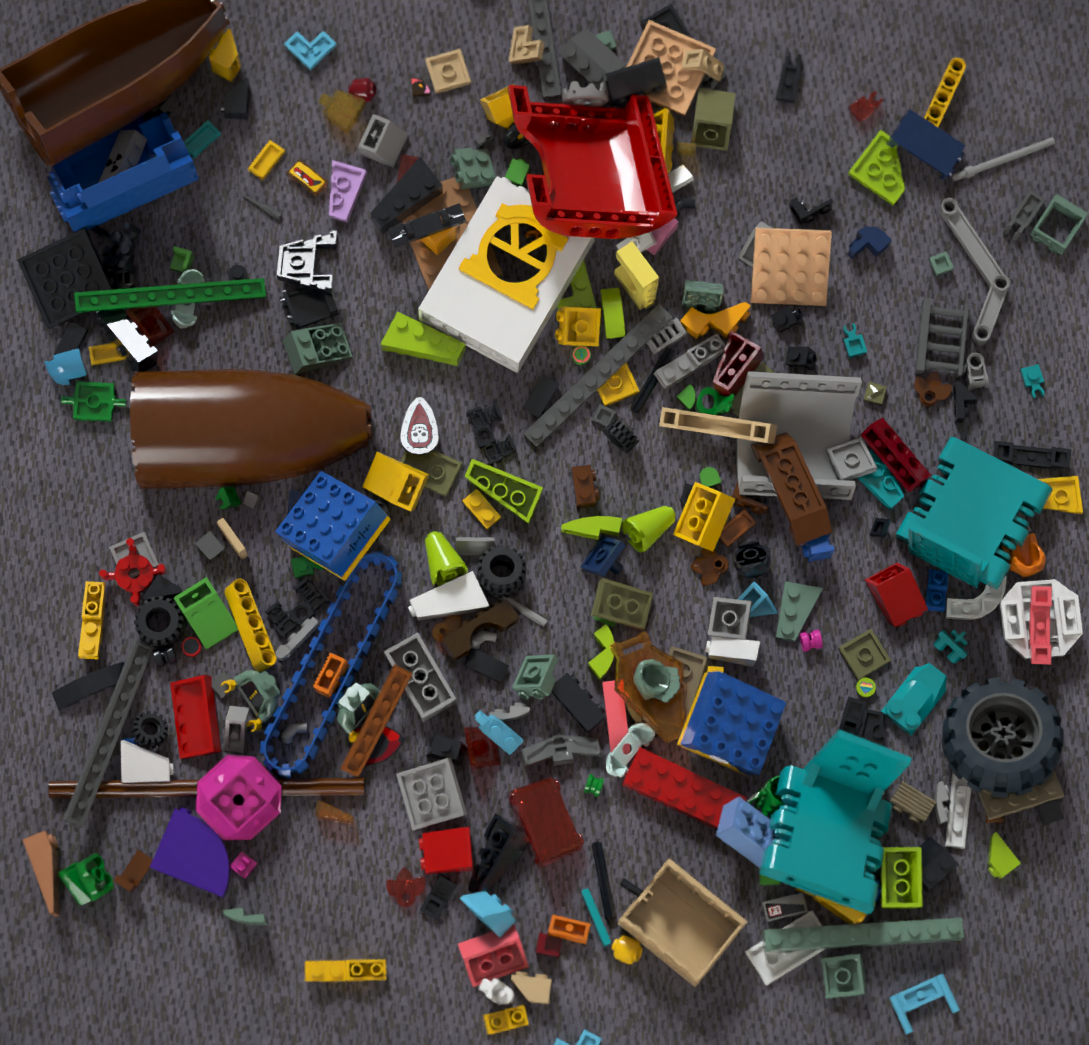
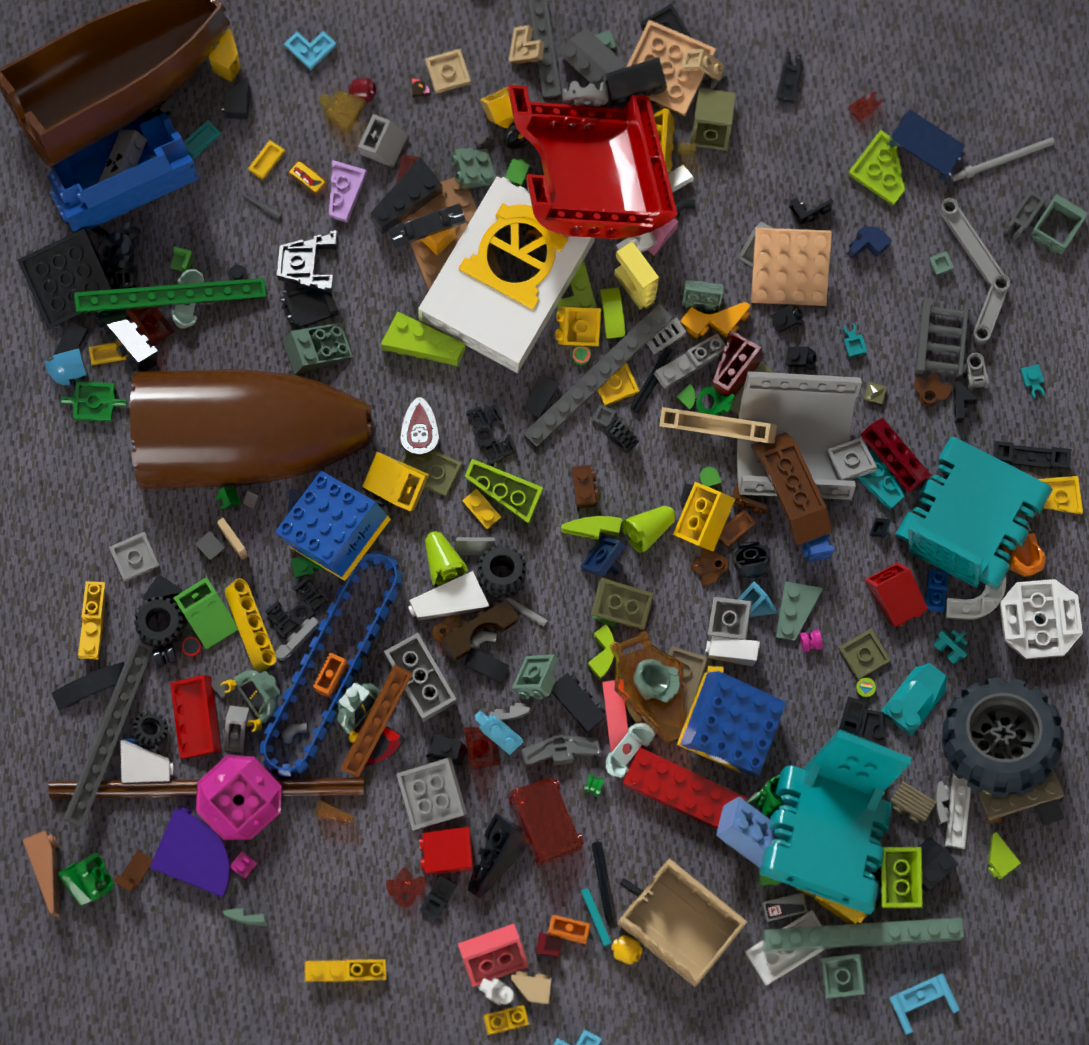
(131, 562): red plate -> none
(490, 911): medium azure slope -> none
(945, 92): yellow beam -> none
(1040, 625): coral slope -> none

